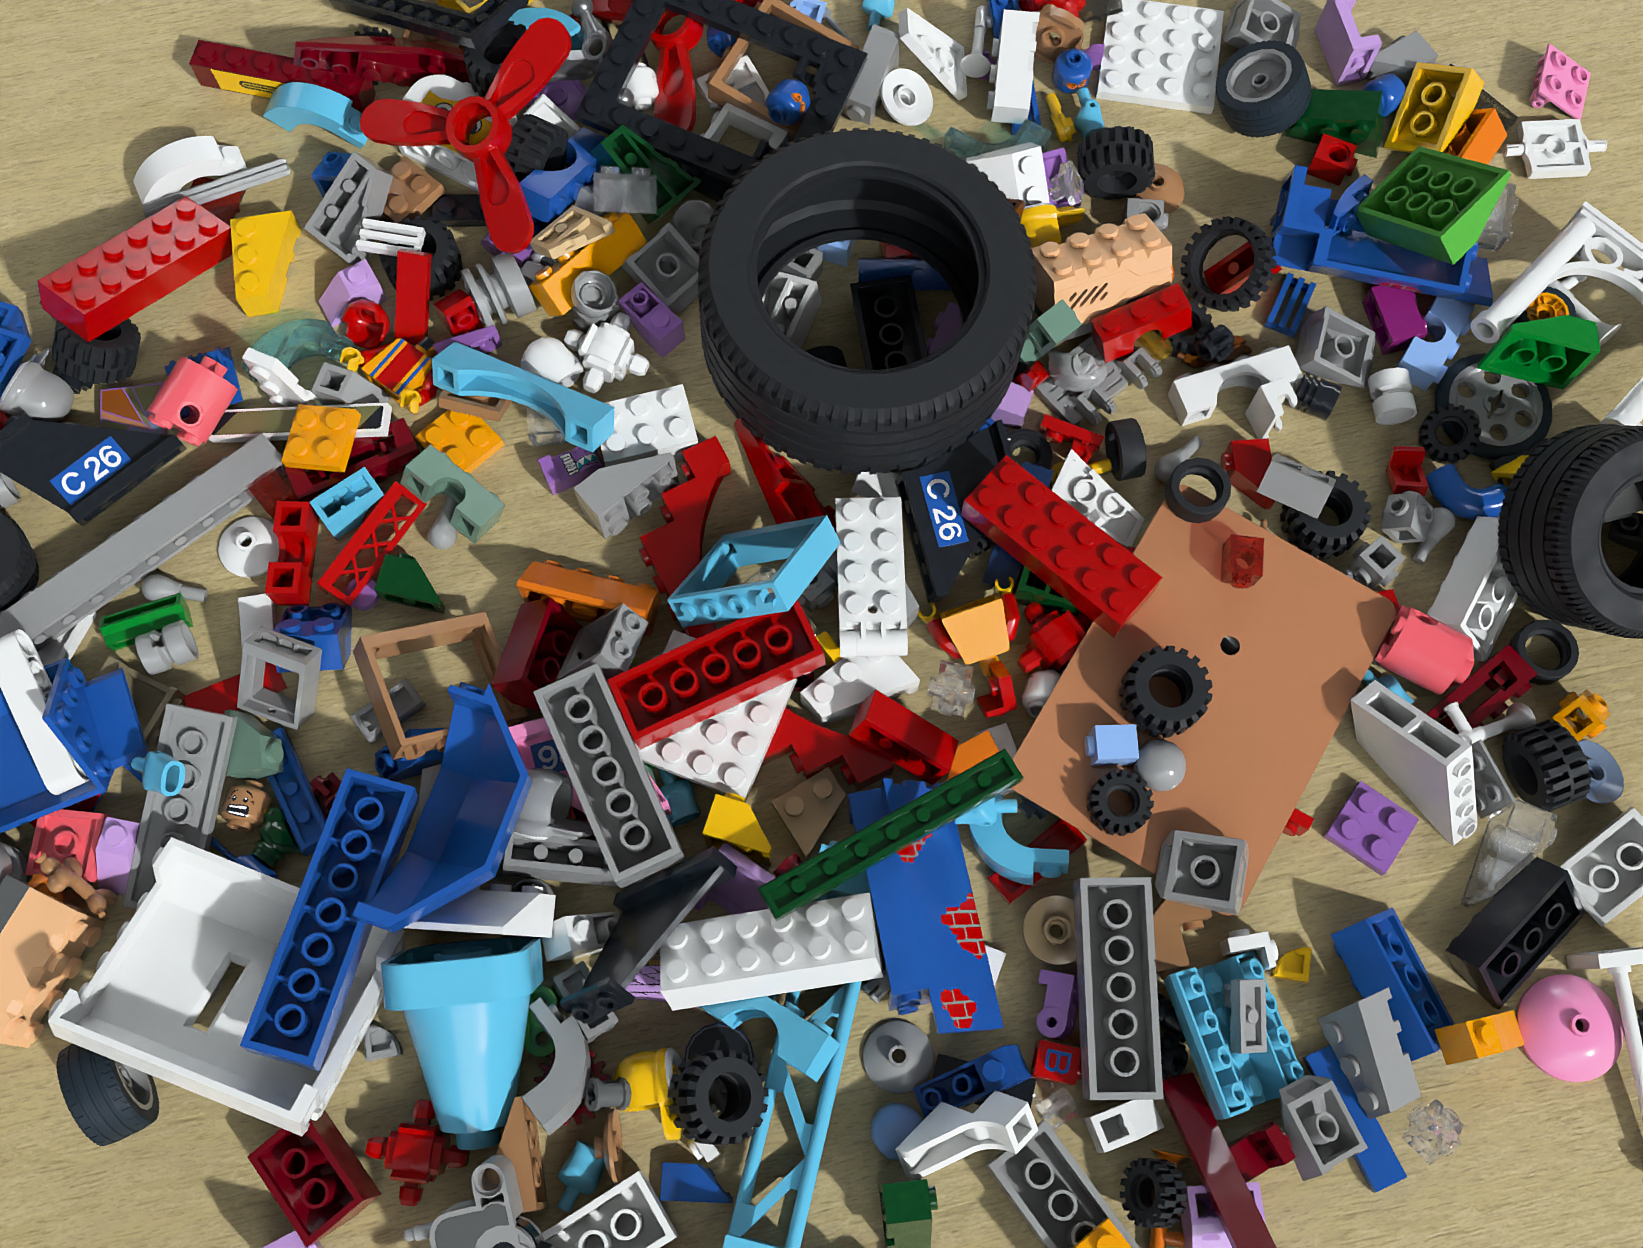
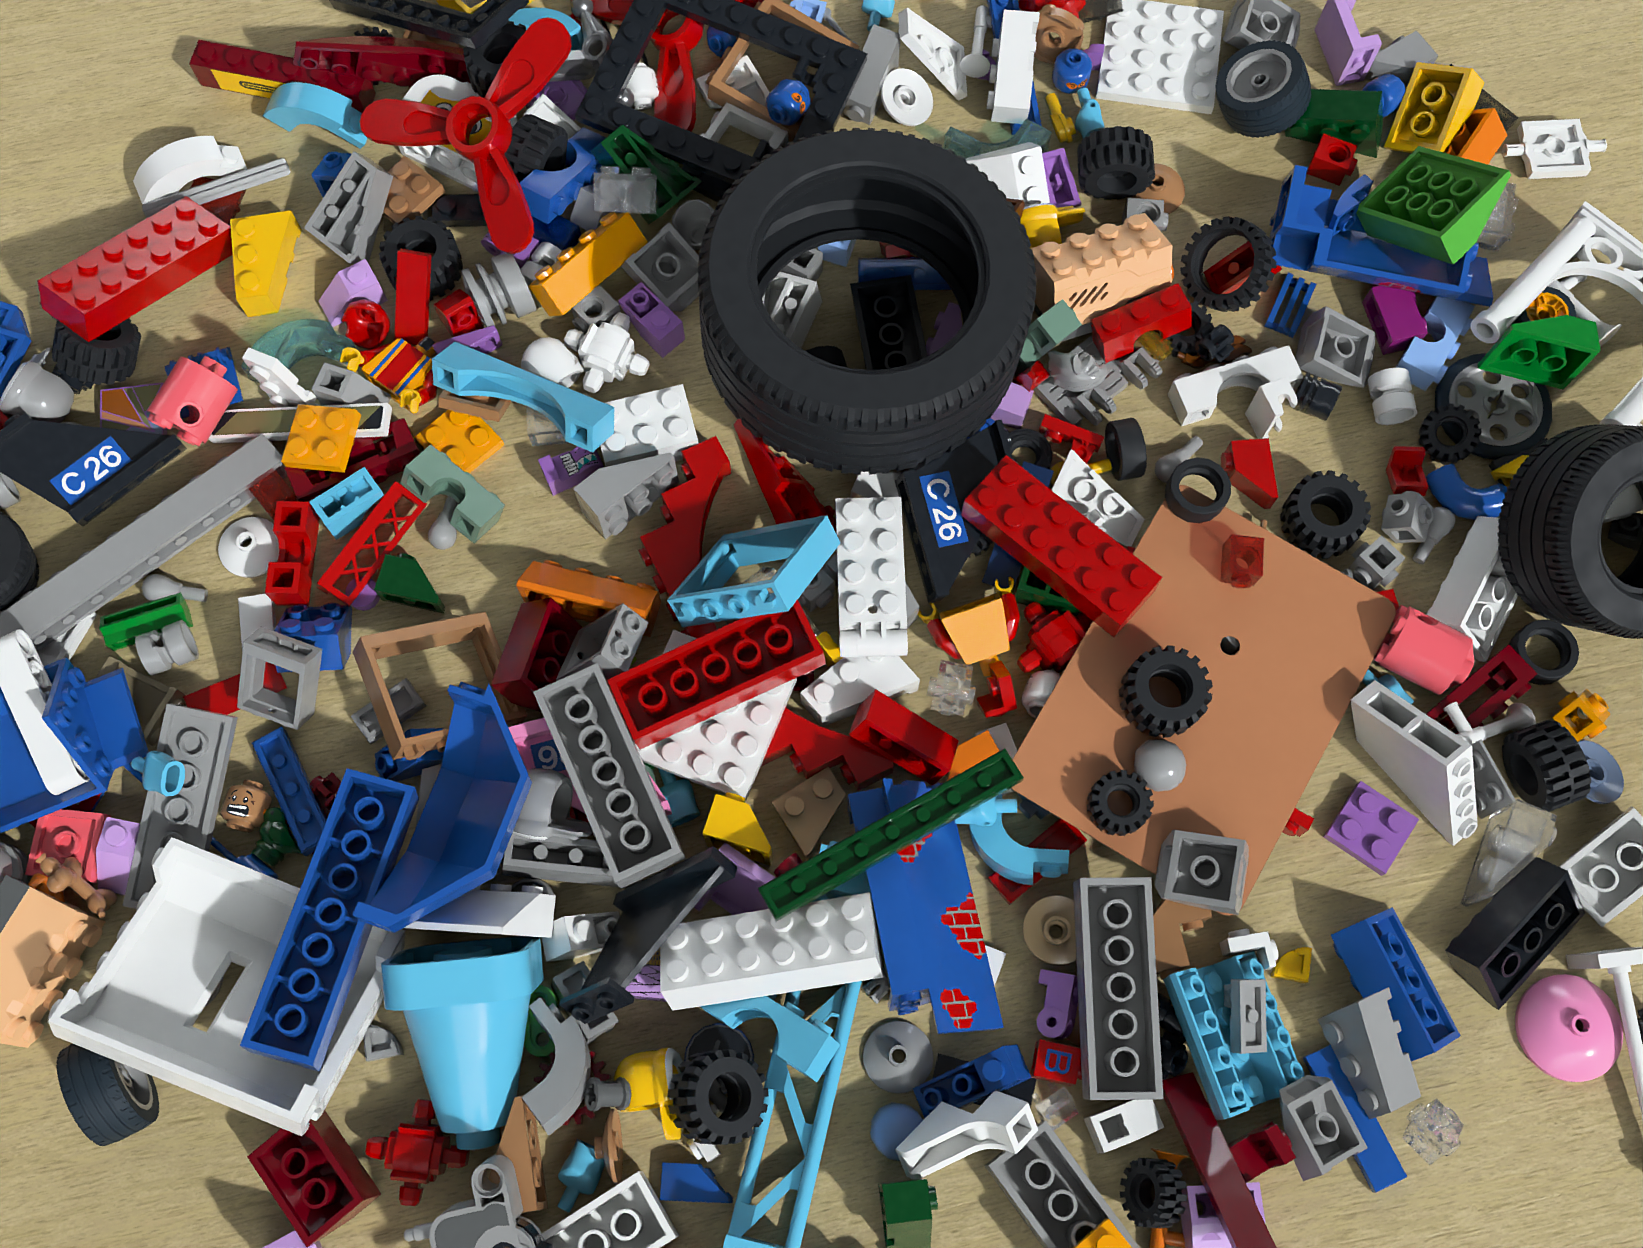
(254, 749): sand green slope -> none
(391, 233): white tile -> none
(570, 232): tan wing -> none
(593, 294): light grey hair -> none
(1067, 184): clear tile -> none
(1112, 745): light blue brick -> none
(1296, 485): light grey hinge -> none
(1479, 1037): light orange slope -> none
(1560, 82): bright pink hinge -> none

